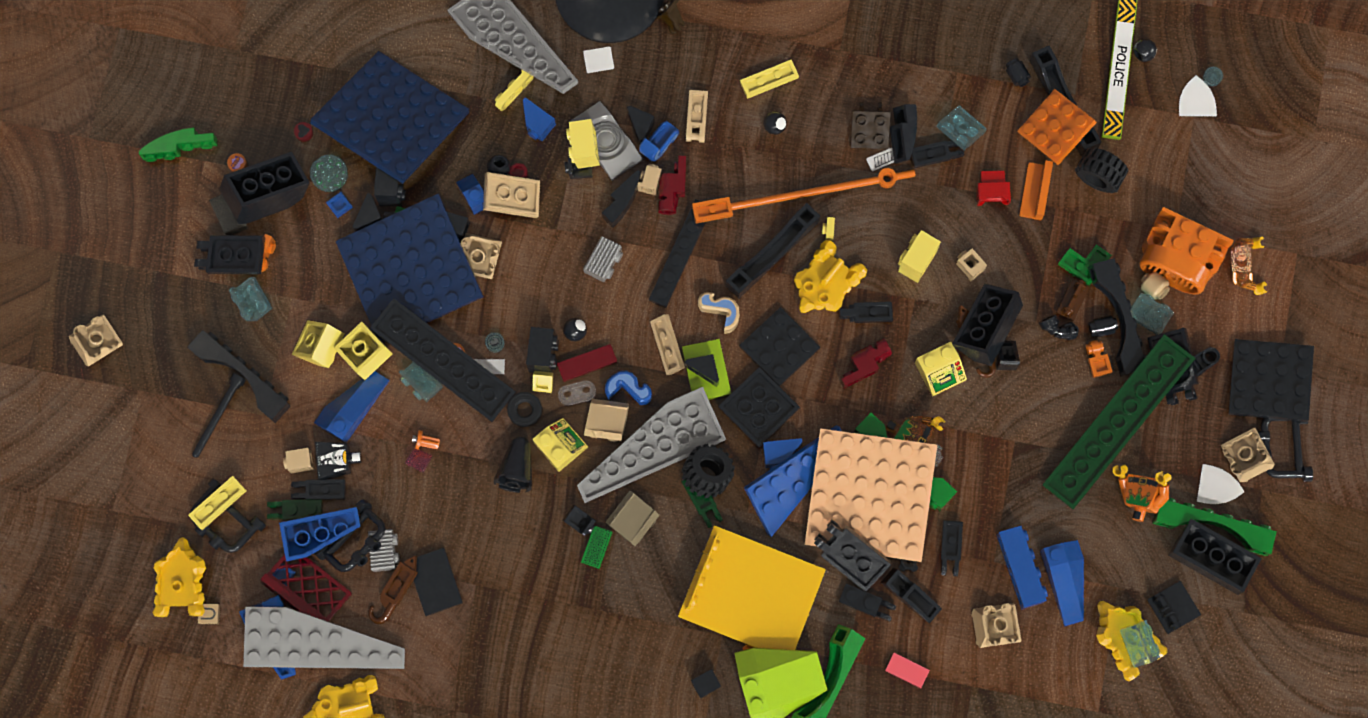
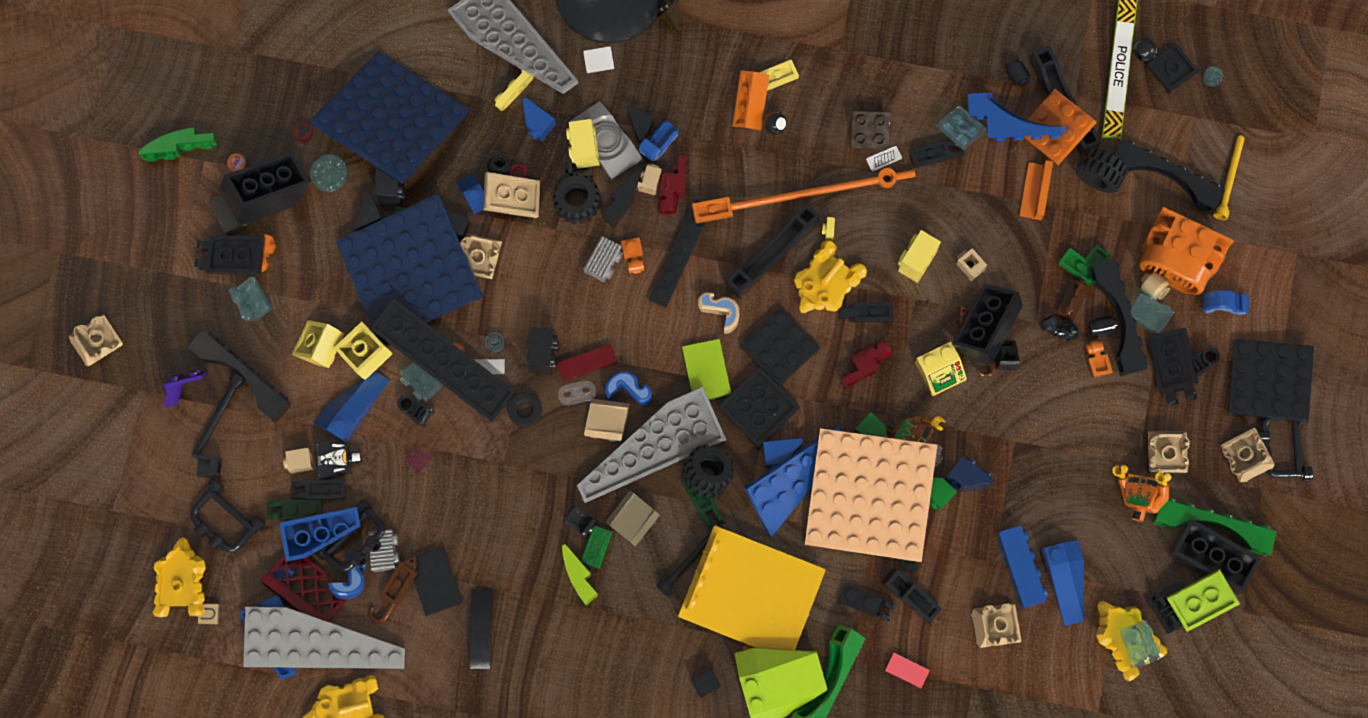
(175, 384): none -> dark purple plate
(209, 466): none -> black panel
(217, 502): light yellow plate -> none
(339, 204): blue tile -> none
(354, 586): none -> blue animal
(417, 412): none -> black piece
(425, 441): orange piece -> none
(480, 629): none -> black slope
(516, 467): black cone -> none
(543, 381): light yellow plate -> none
(559, 444): light yellow slope -> none
(571, 184): none -> black tyre
(574, 329): black piece -> none
(578, 575): none -> lime slope
(632, 251): none -> orange plate
(666, 585): none -> black piece
(667, 344): tan plate -> none
(697, 115): tan plate -> none
(704, 367): black slope -> none
(750, 100): none -> orange panel
(852, 555): black tile -> none
(903, 132): black slope -> none
(951, 545): black hinge -> none
(968, 477): none -> dark blue slope
(993, 188): red piece -> none
(1004, 123): none -> blue arch
(1118, 422): dark green plate -> none
(1168, 451): none -> tan slope
(1172, 68): none -> black tile
(1197, 99): white sticker -> none
(1202, 193): none -> black arch
(1203, 600): none -> lime tile
(1217, 486): white sticker -> none
(1221, 211): none -> yellow piece
(1225, 301): none -> blue animal
(1242, 264): clear orange torso -> none

